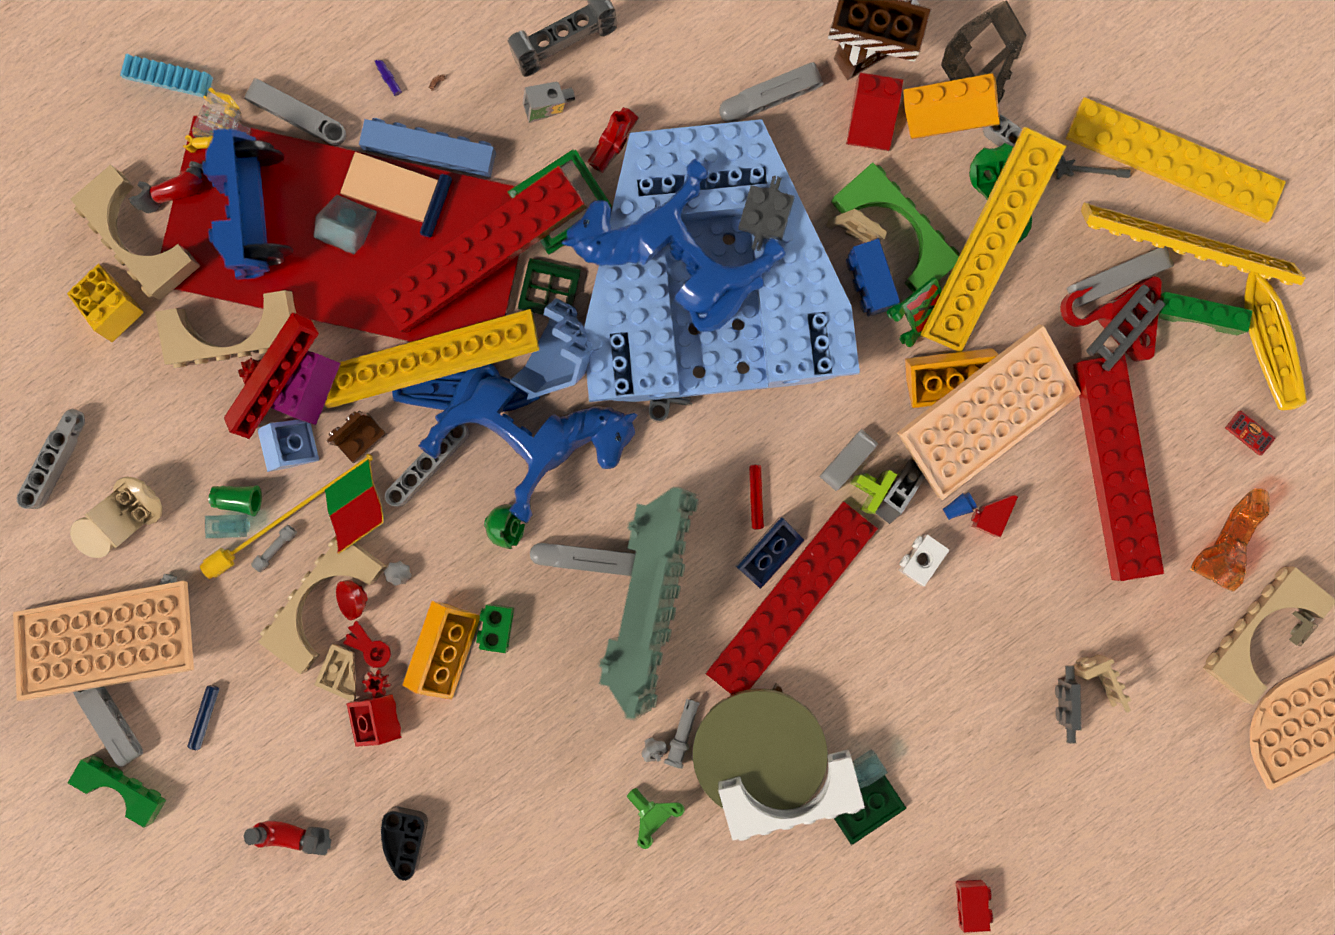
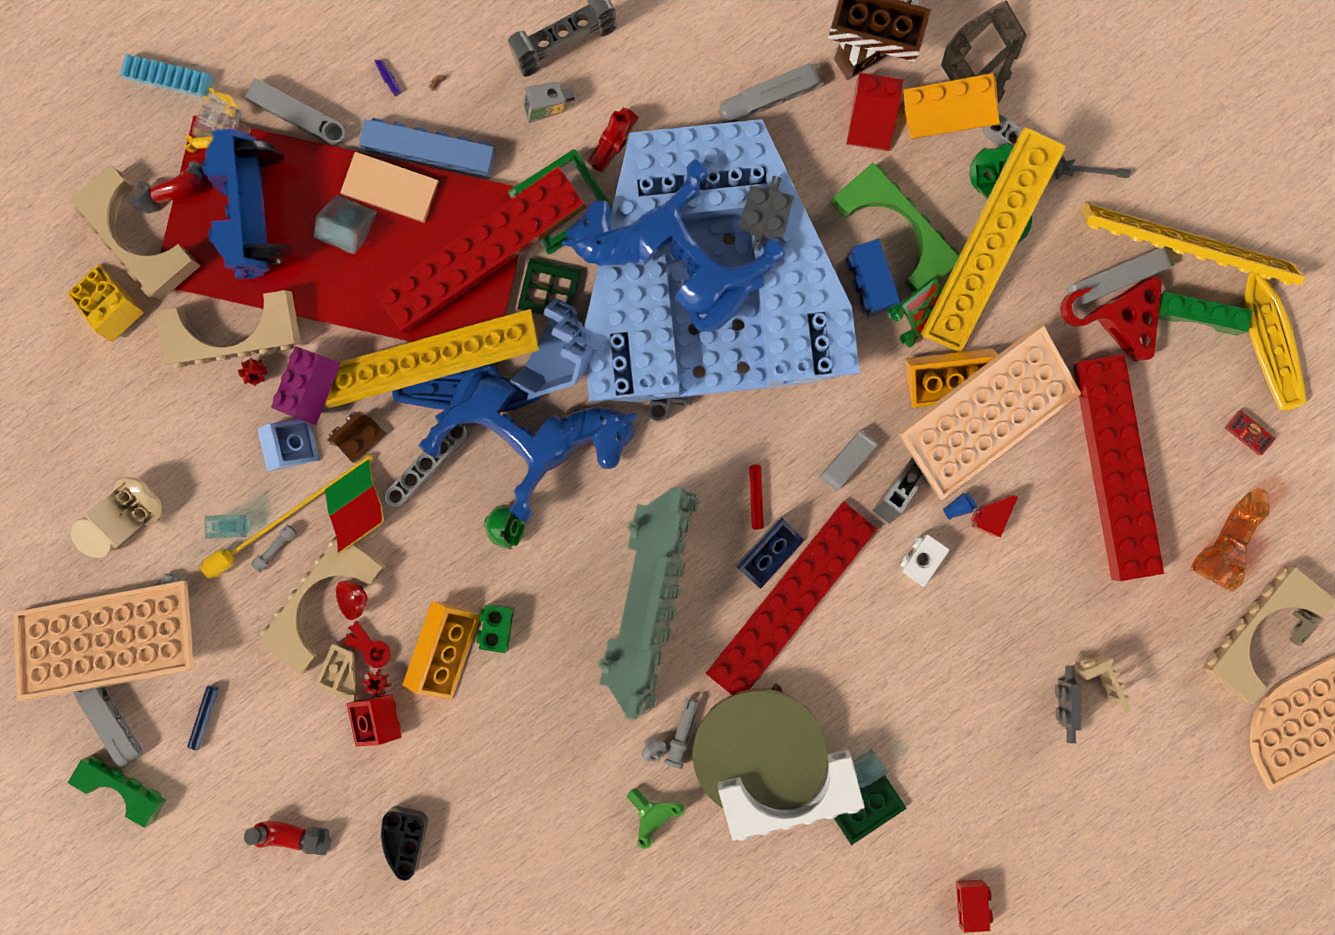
(52, 446): light grey piece -> none
(236, 498): green plant -> none
(270, 375): red brick -> none
(397, 573): light grey piece -> none
(436, 205): dark blue axle -> none
(583, 558): light grey piece -> none
(858, 226): tan wing -> none
(875, 490): lime bracket -> none
(1112, 328): dark grey bar -> none
(1175, 160): yellow plate -> none

